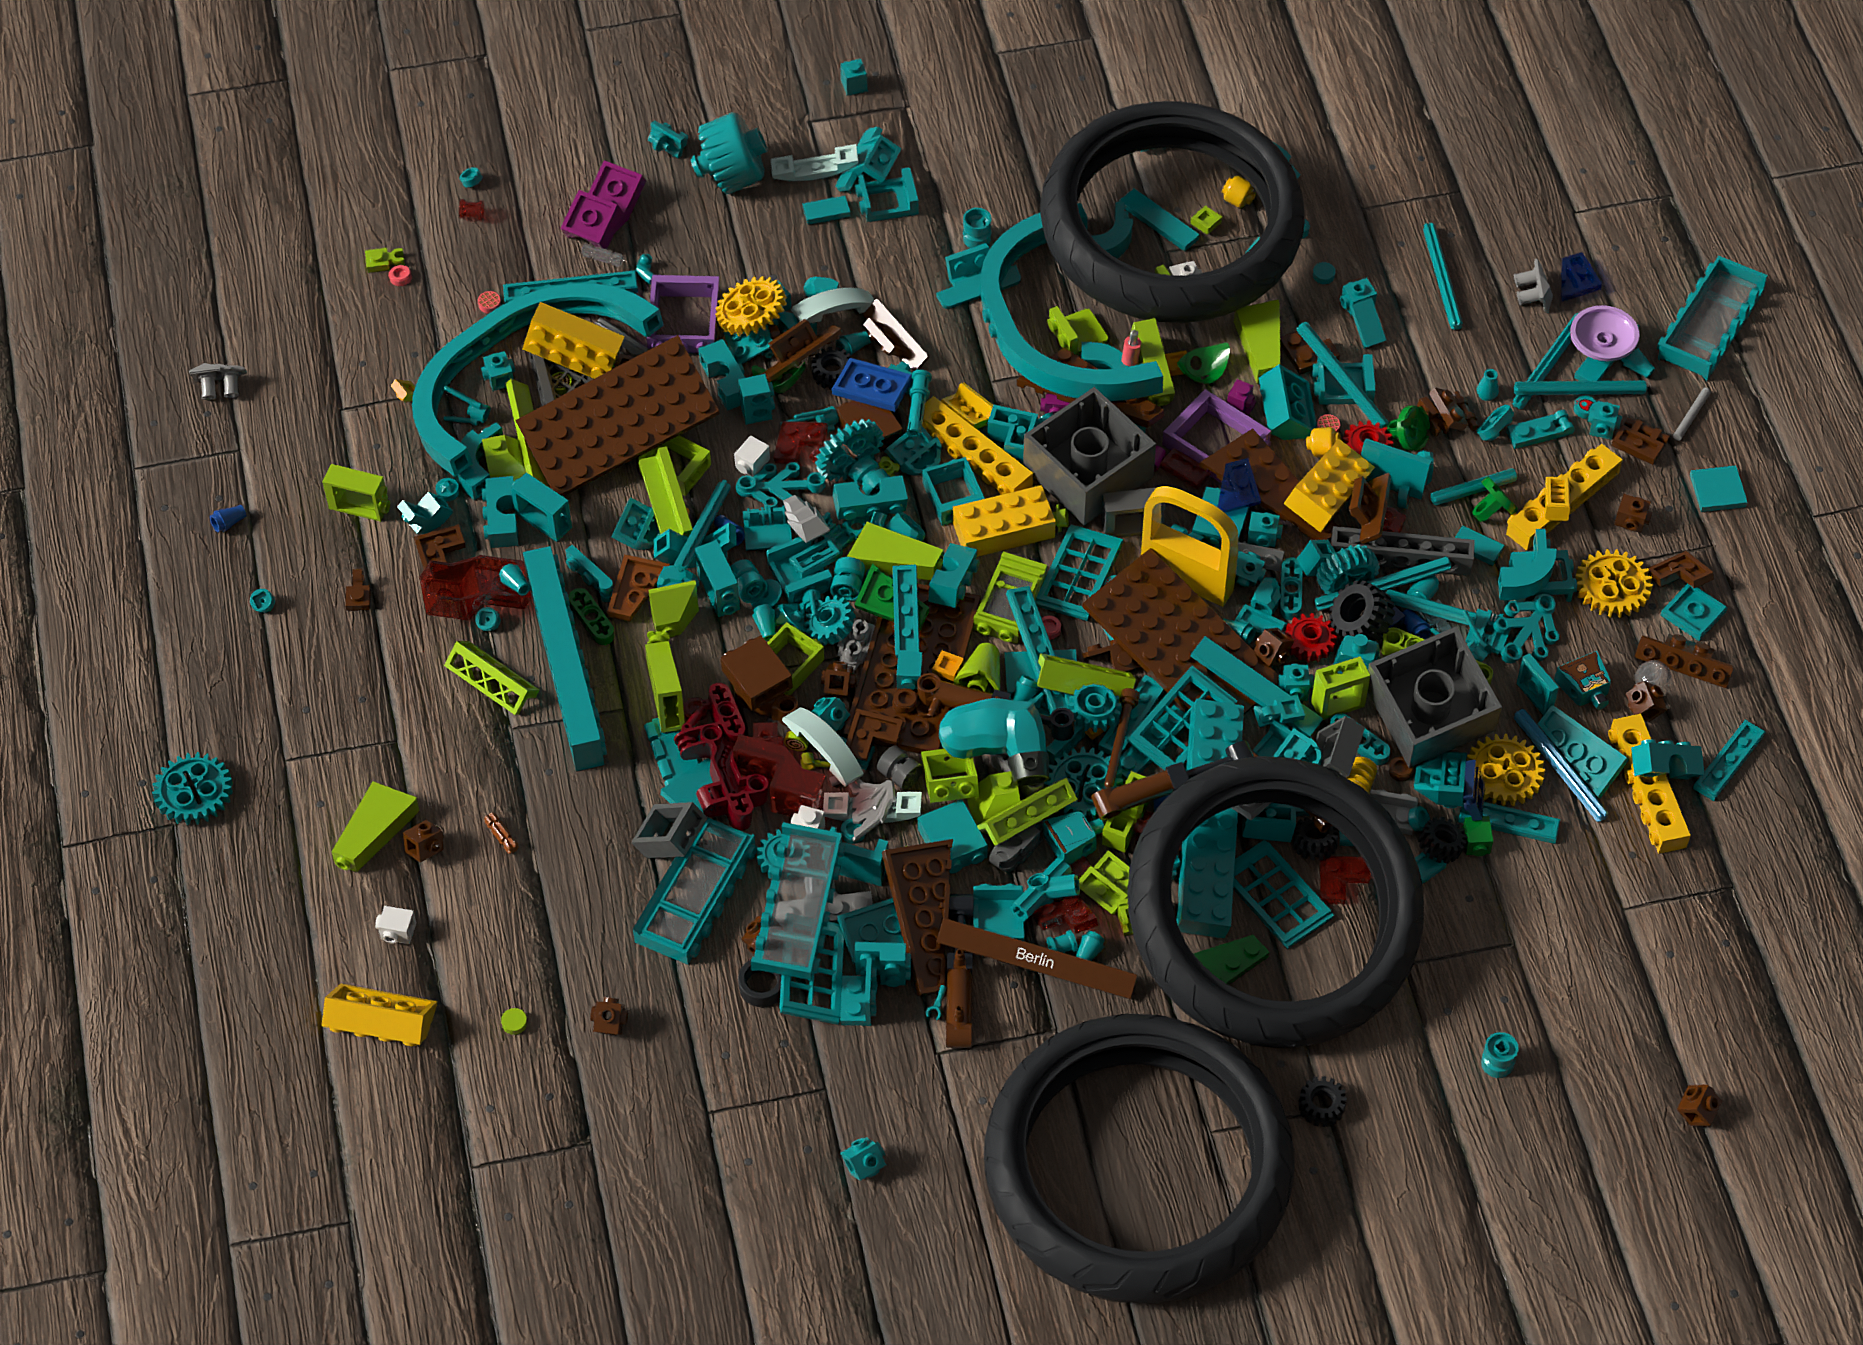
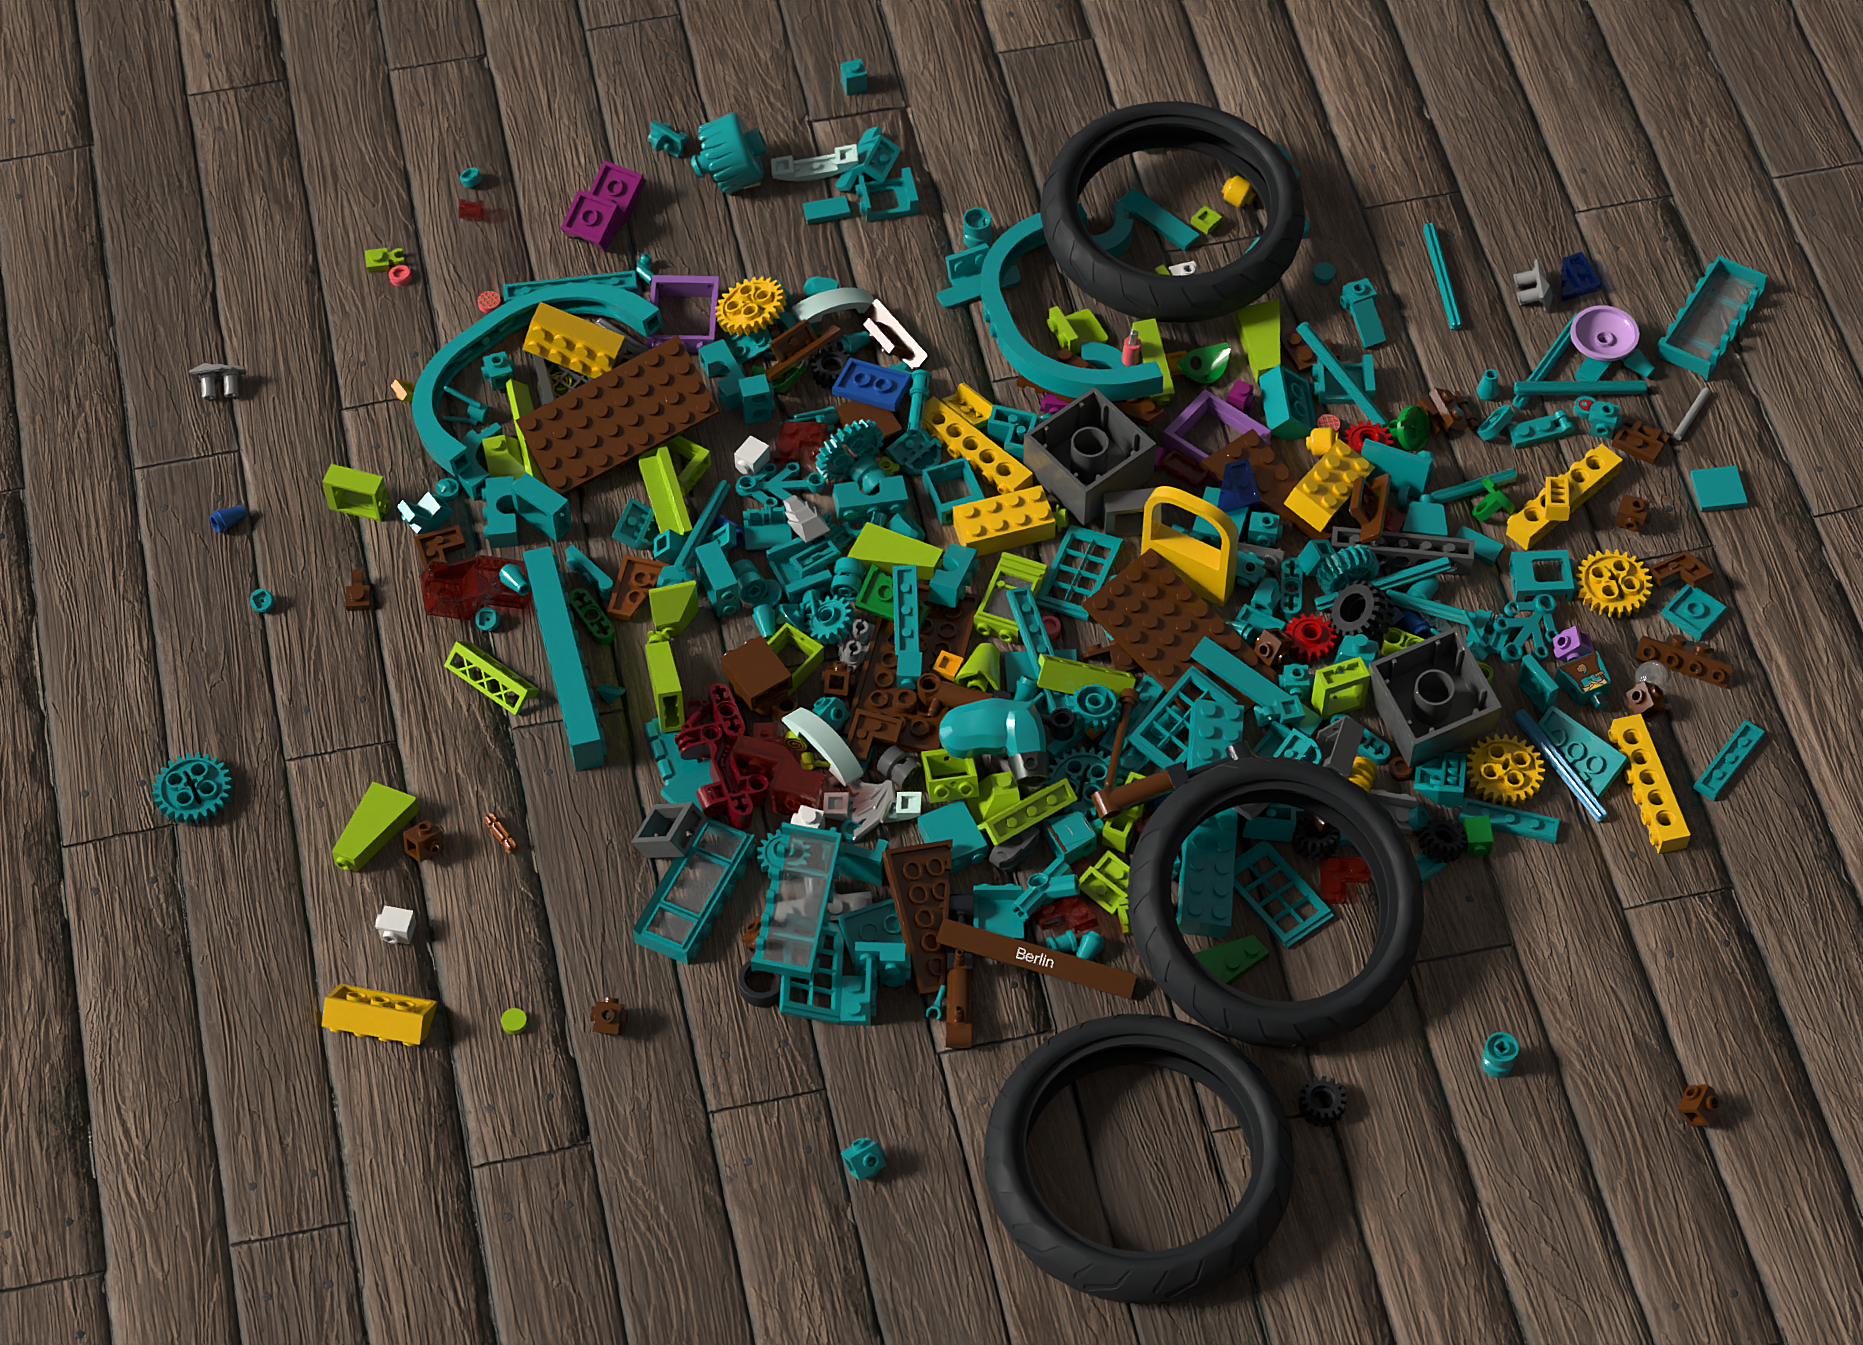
(602, 255): clear axle -> none
(610, 692): none -> teal slope
(1426, 518): none -> teal torso
(1473, 790): dark blue plate -> none
(1528, 580): teal arch -> none
(1572, 644): none -> medium lavender brick
(1665, 757): teal arch -> none

